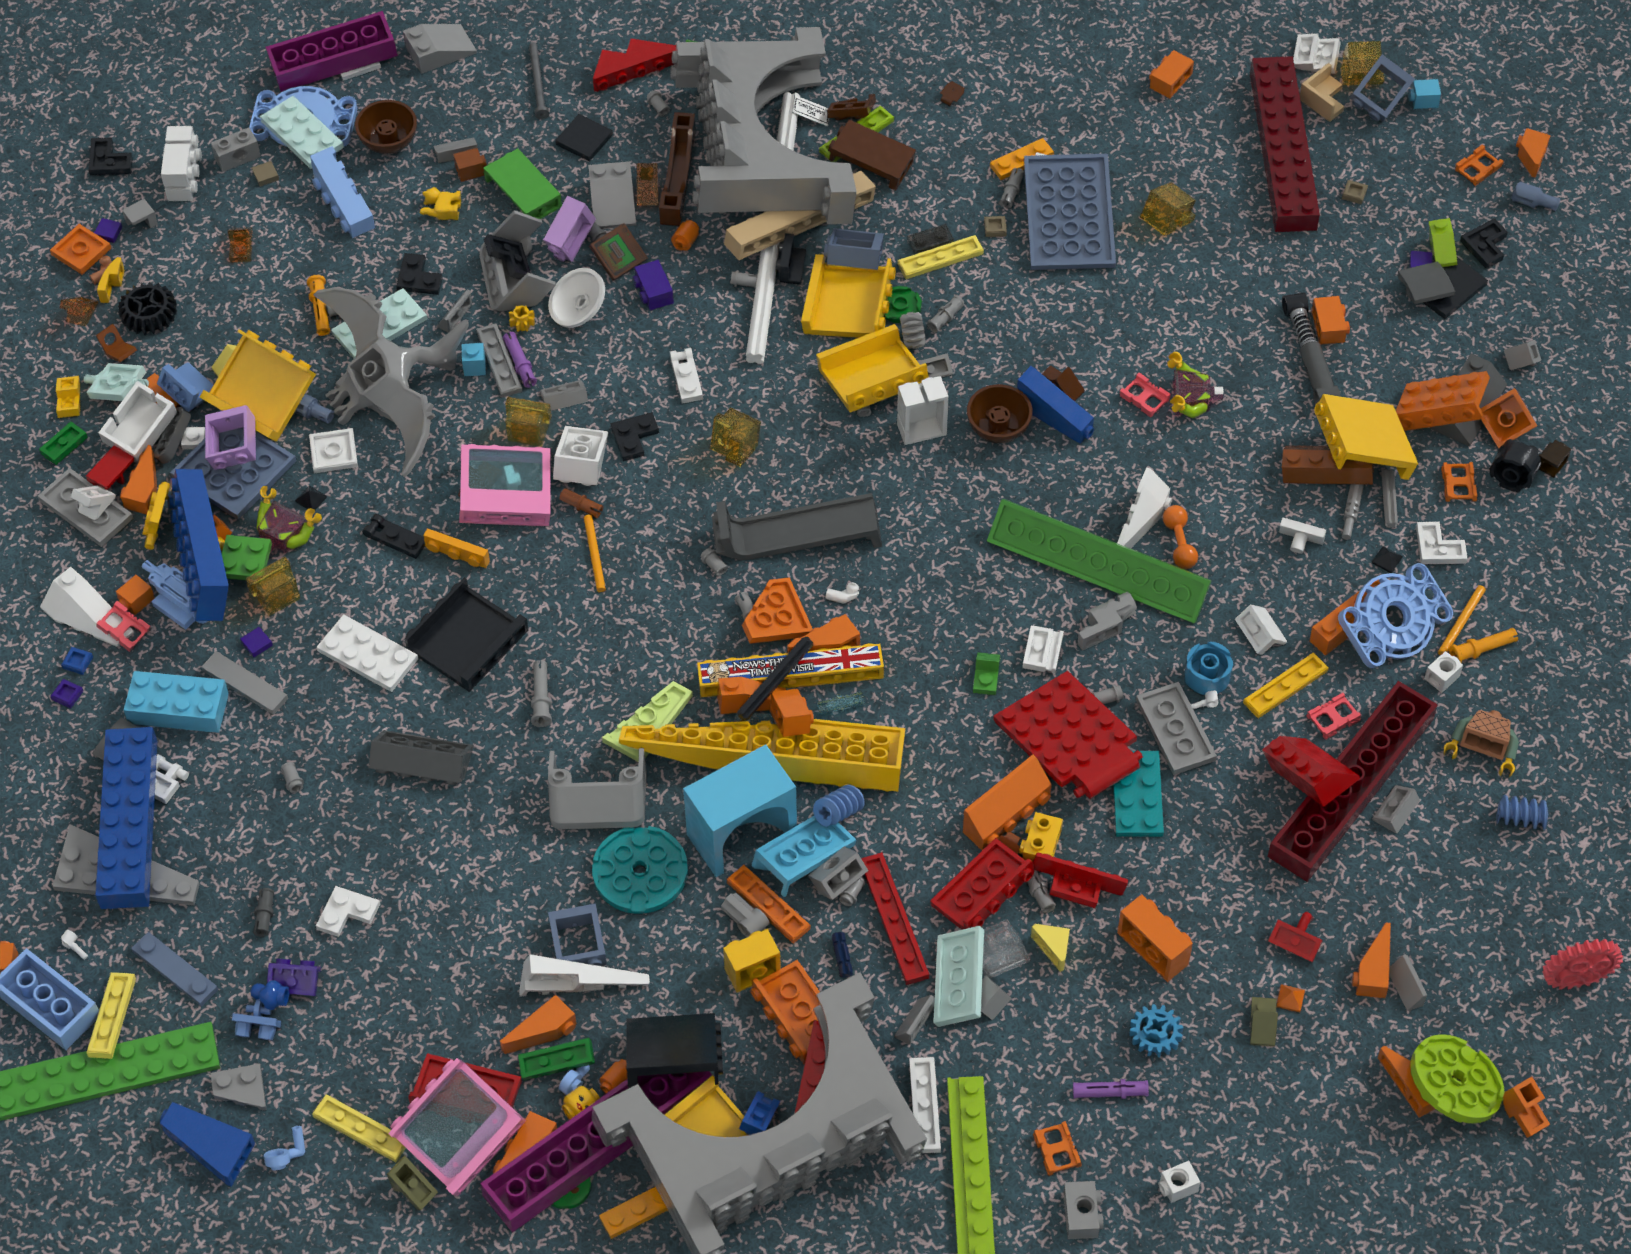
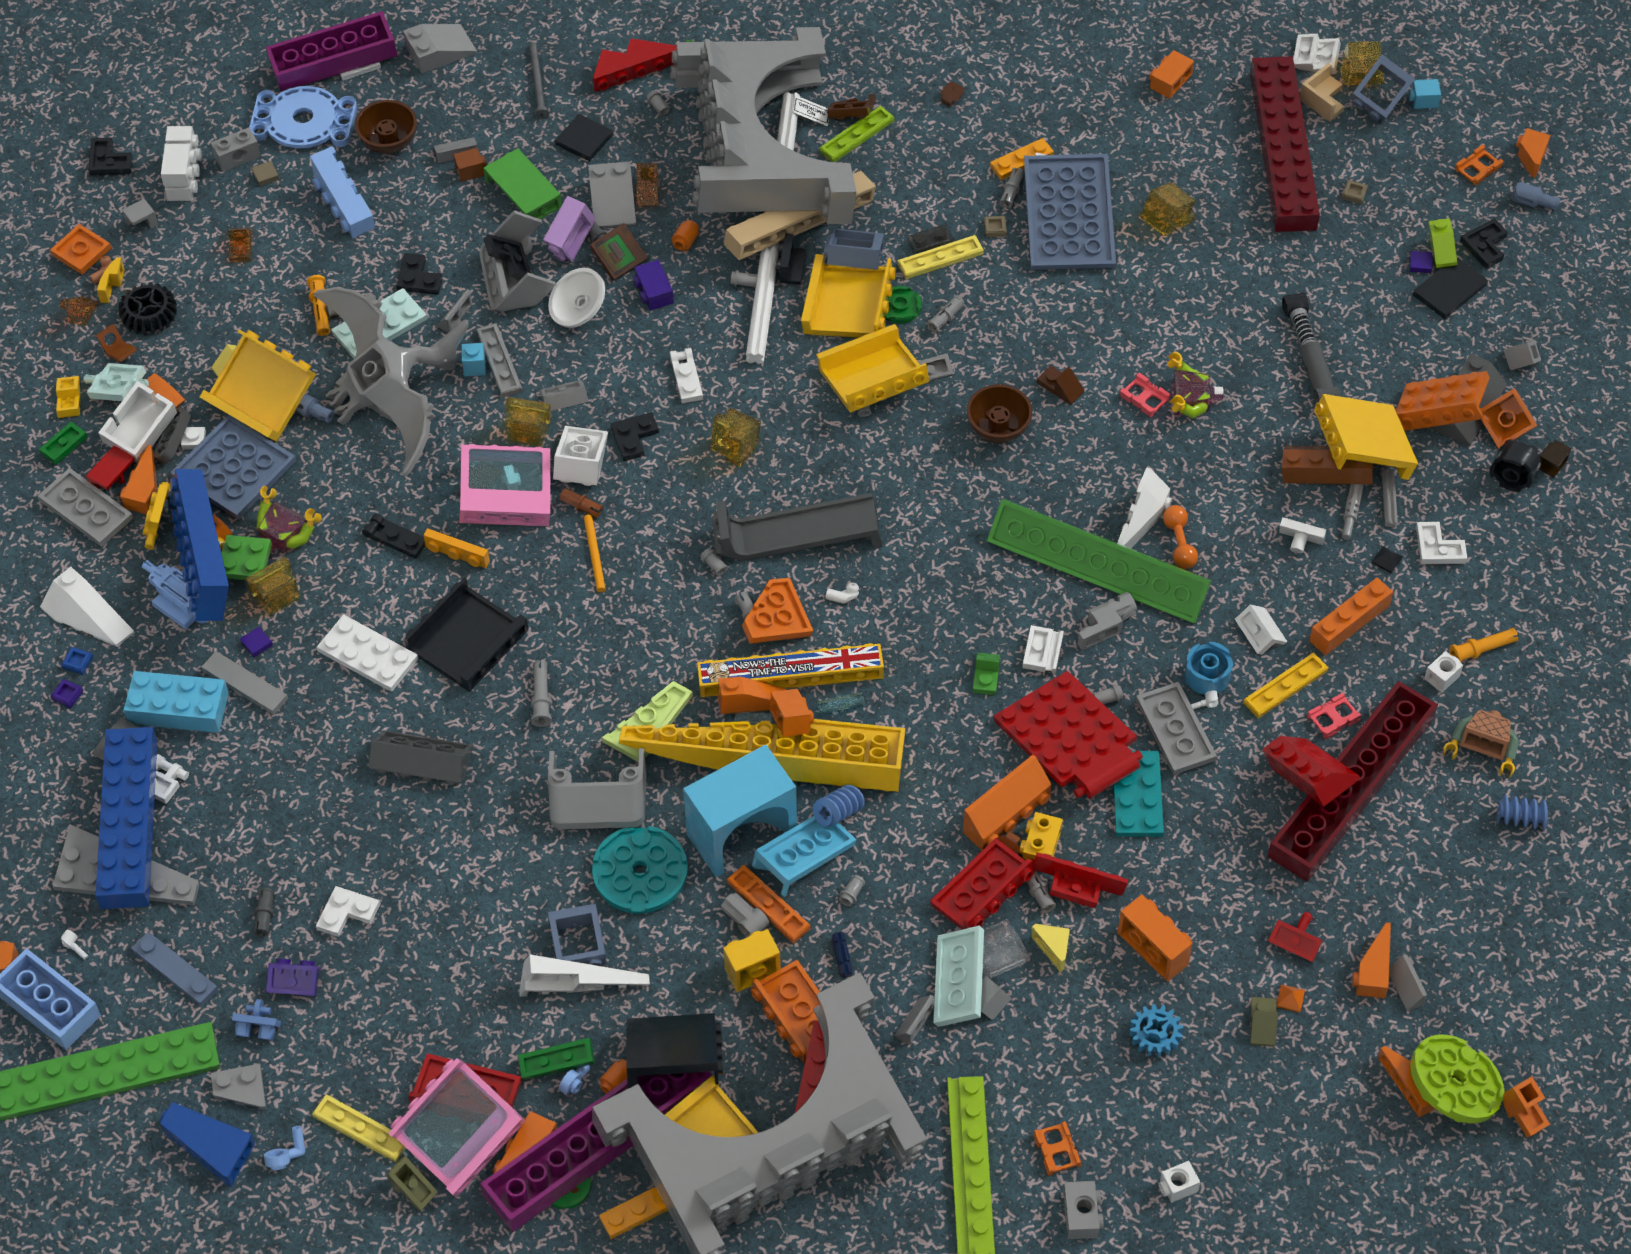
(92, 500): white slope -> none
(108, 230): dark purple tile -> none
(111, 1015): light yellow tile -> none
(128, 621): coral piece -> none
(135, 594): orange brick -> none
(184, 385): medium blue bracket -> none
(226, 421): lavender window -> none
(271, 994): blue animal -> none
(293, 781): light grey pin -> none
(300, 129): light aqua plate -> none
(311, 498): black slope -> none
(333, 450): white tile -> none
(445, 203): yellow animal -> none
(521, 318): yellow gear -> none
(522, 365): medium lavender pin -> none
(542, 1026): orange slope -> none
(578, 1101): yellow head -> none
(680, 156): reddish brown arch -> none
(759, 1114): blue plate -> none
(774, 679): black axle -> none
(834, 634): orange slope -> none
(838, 873): light grey brick -> none
(873, 152): reddish brown panel -> none
(895, 919): red plate -> none
(912, 330): light grey gear -> none
(922, 410): white piece -> none
(925, 1100): white plate -> none
(1055, 407): blue slope -> none
(1110, 1089): medium lavender pin -> none
(1329, 320): orange brick -> none
(1396, 808): light grey slope -> none
(1417, 611): light blue piece -> none
(1426, 282): dark grey slope -> none
(1451, 481): orange piece -> none
(1462, 619): light orange bar -> none
(1582, 964): coral gear -> none

